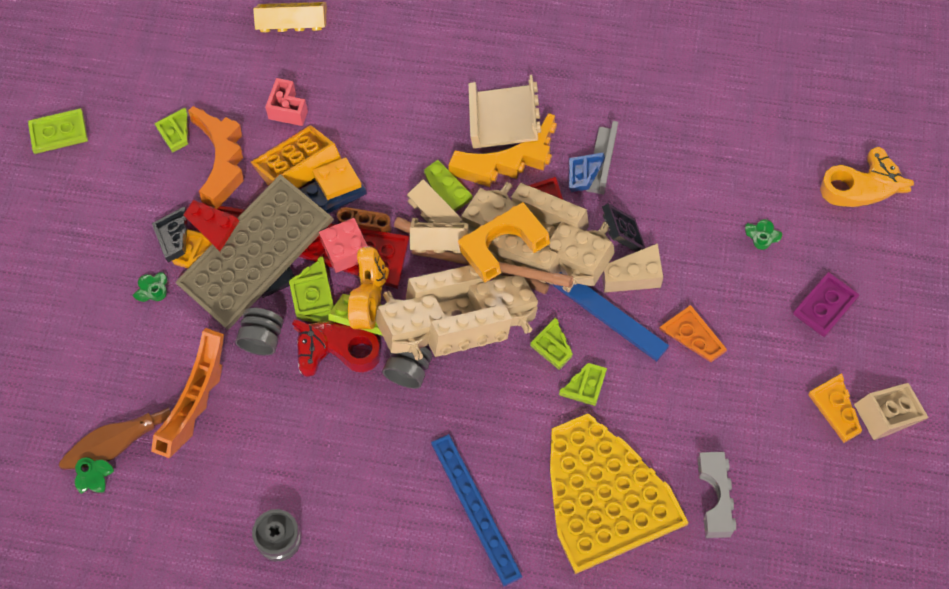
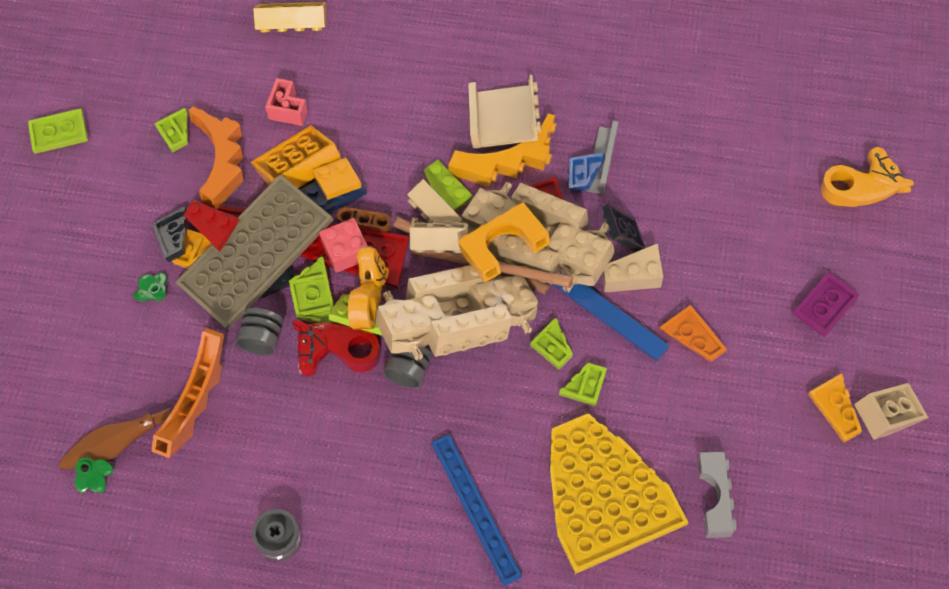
(763, 234): green plate -> none

